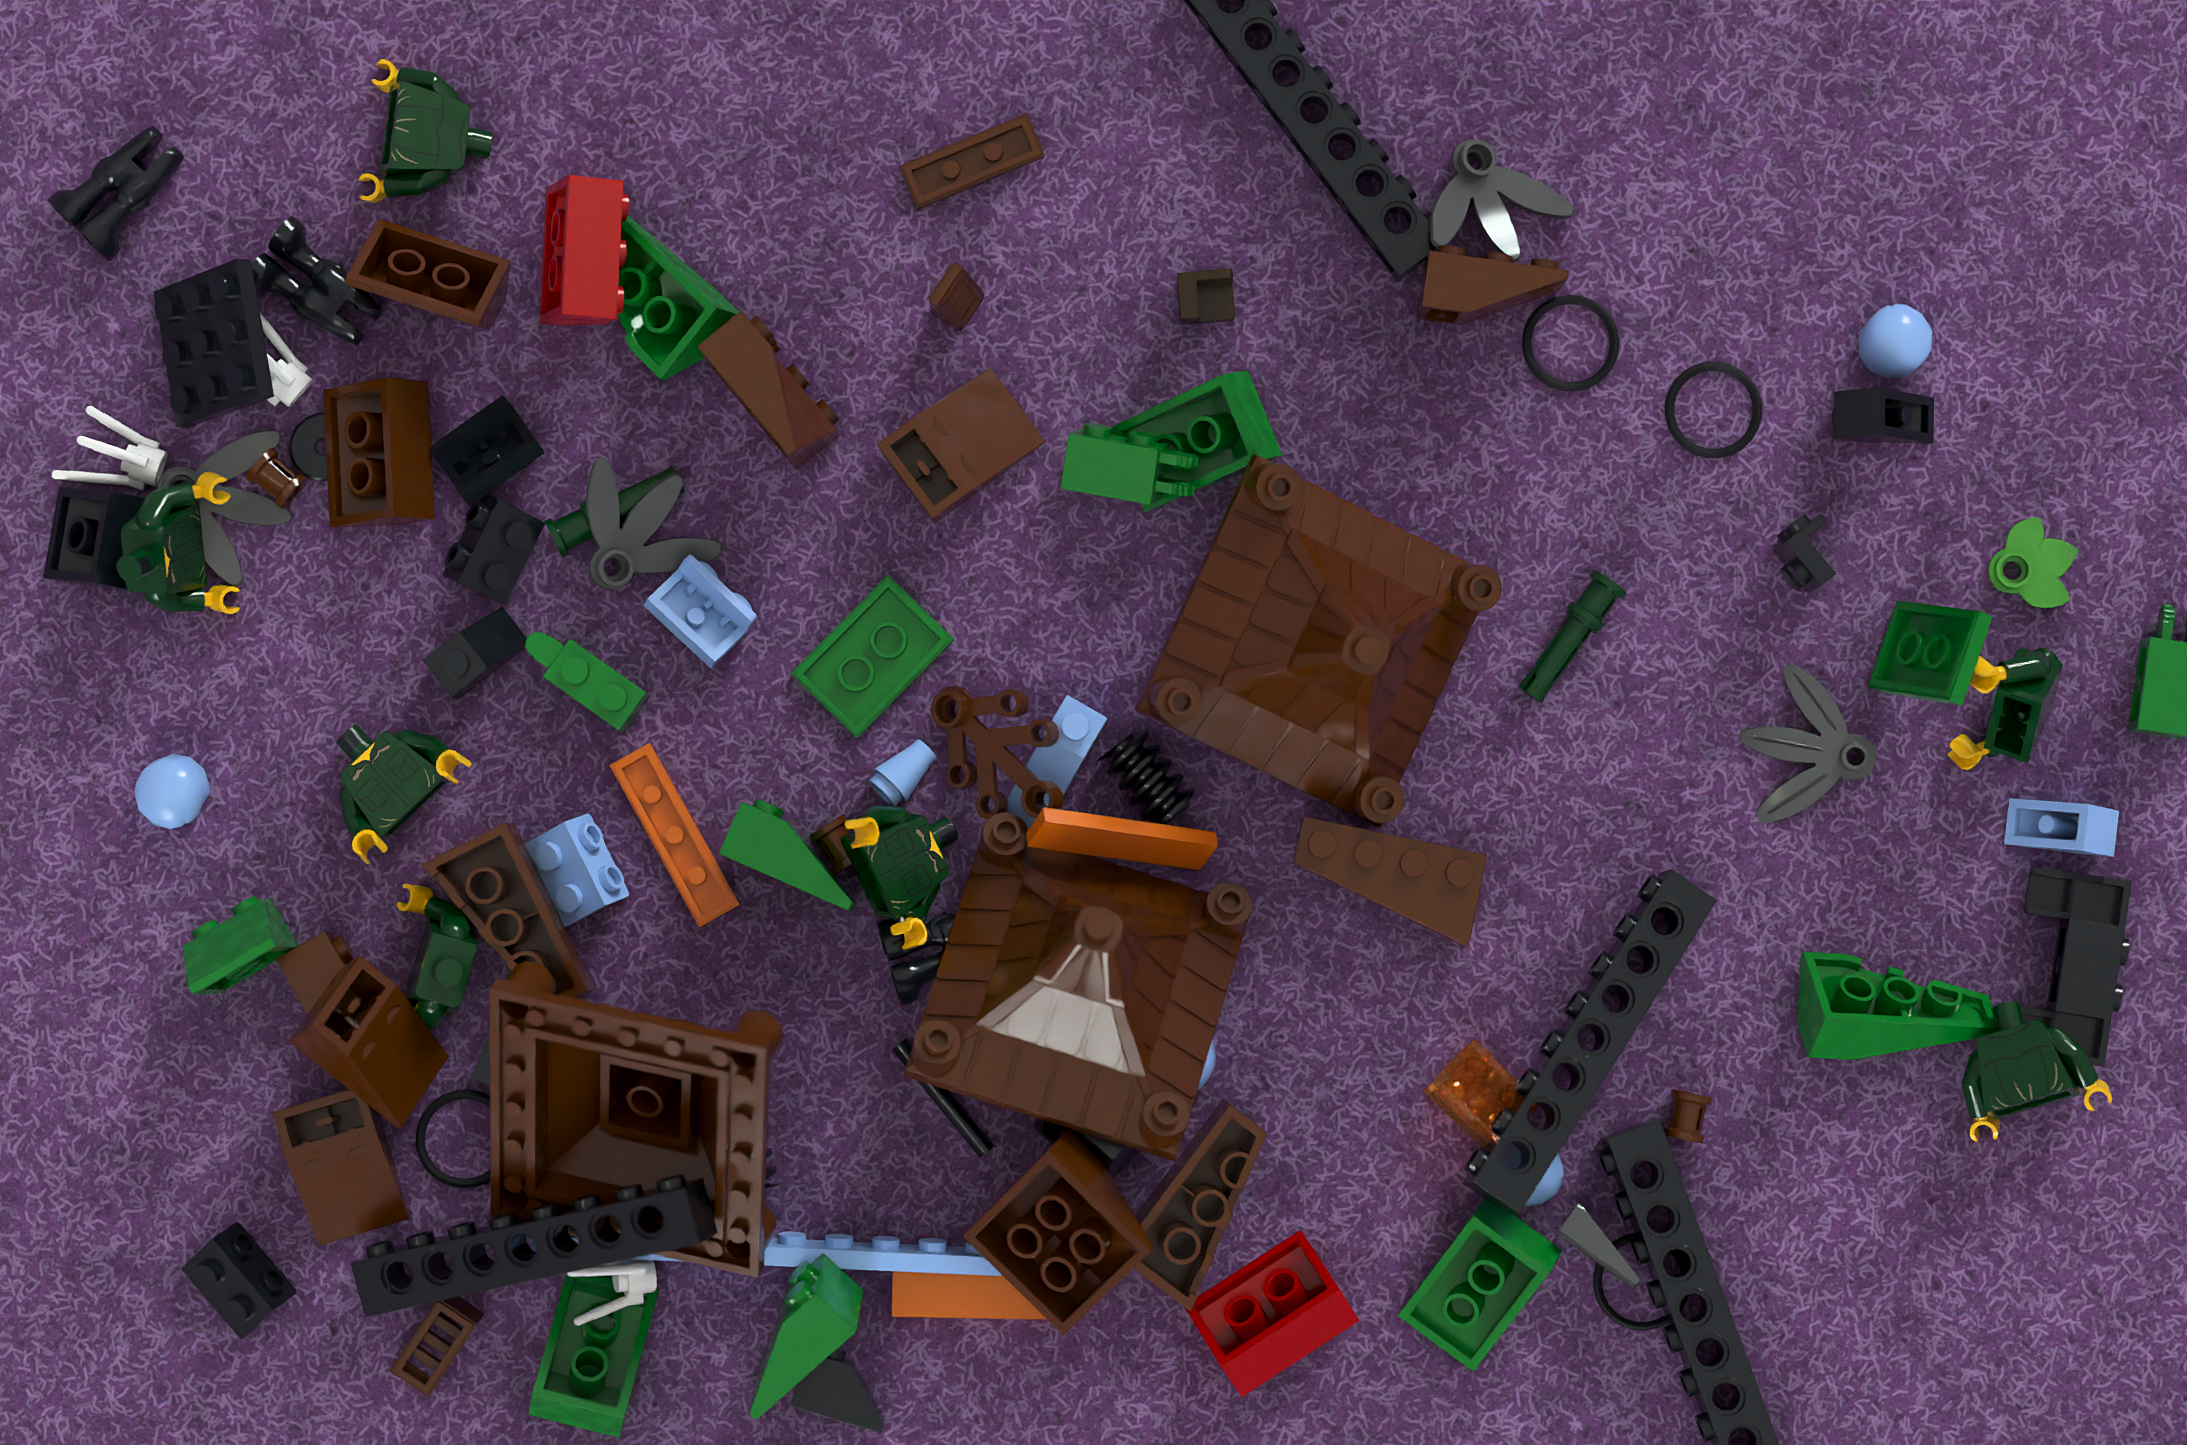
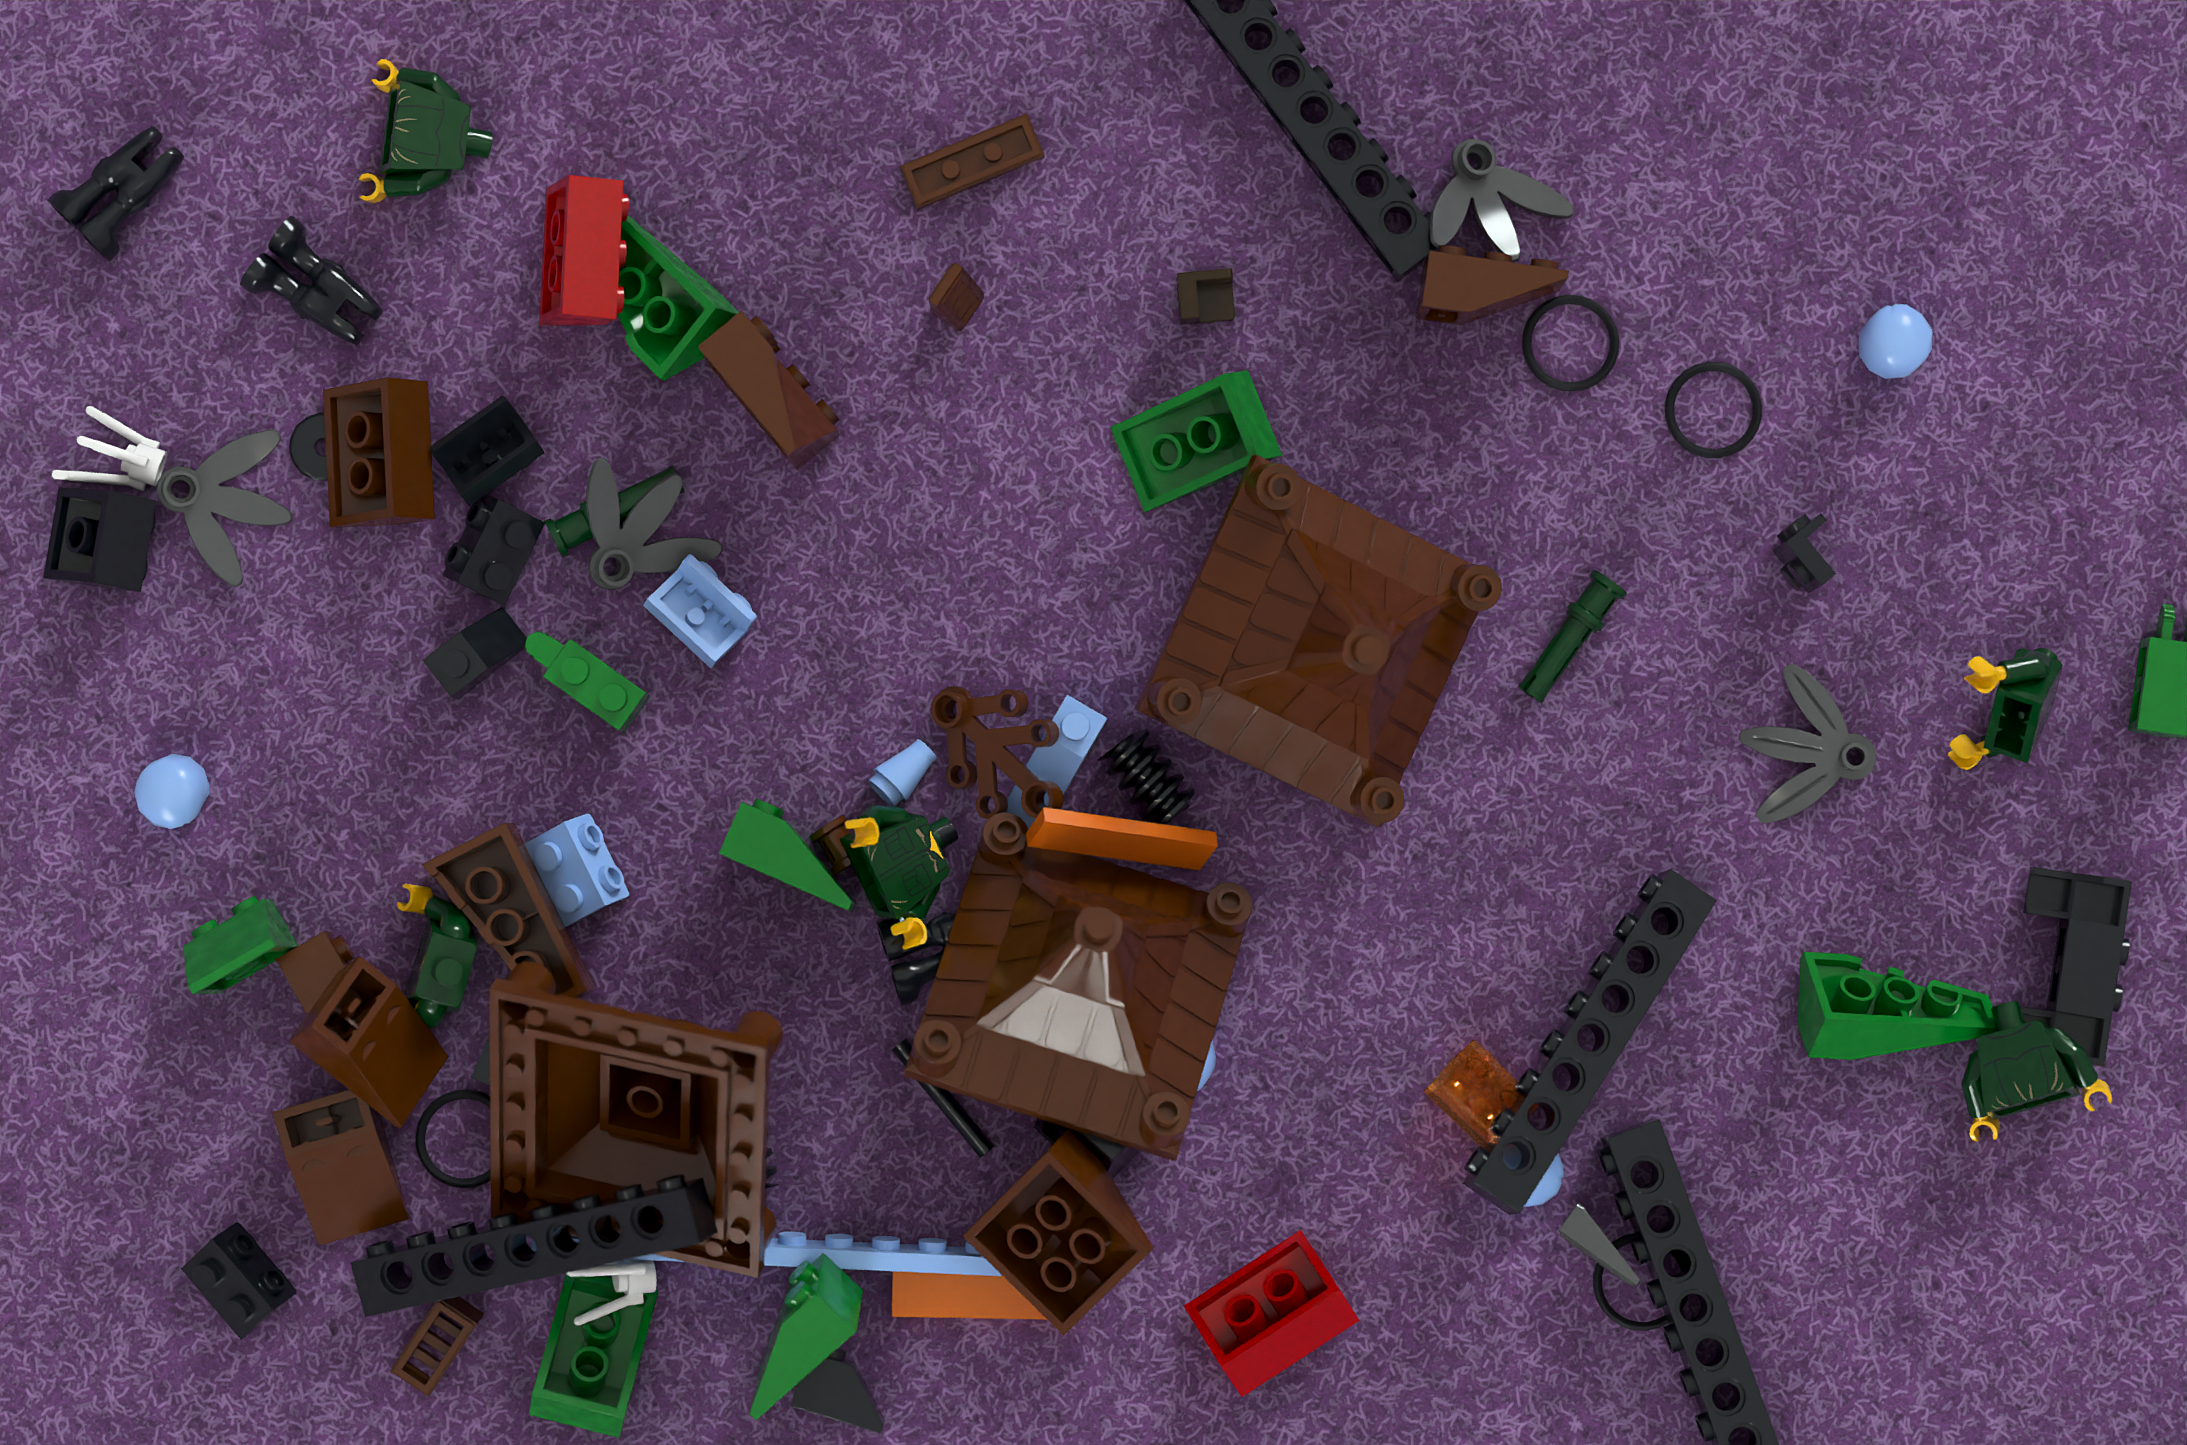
(166, 549): dark green torso -> none
(213, 343): black plate -> none
(276, 478): reddish brown bush -> none
(288, 379): white plant -> none
(390, 781): dark green torso -> none
(431, 274): reddish brown slope -> none
(674, 835): orange tile -> none
(872, 656): green tile -> none
(960, 444): reddish brown slope -> none
(1123, 466): green hinge -> none
(1197, 1201): reddish brown wedge -> none
(1404, 875): reddish brown wedge -> none
(1480, 1283): green slope -> none
(1687, 1116): reddish brown bush -> none
(1883, 416): black slope -> none
(1930, 652): green tile -> none
(2038, 562): bright green plate -> none
(2061, 827): light blue slope -> none

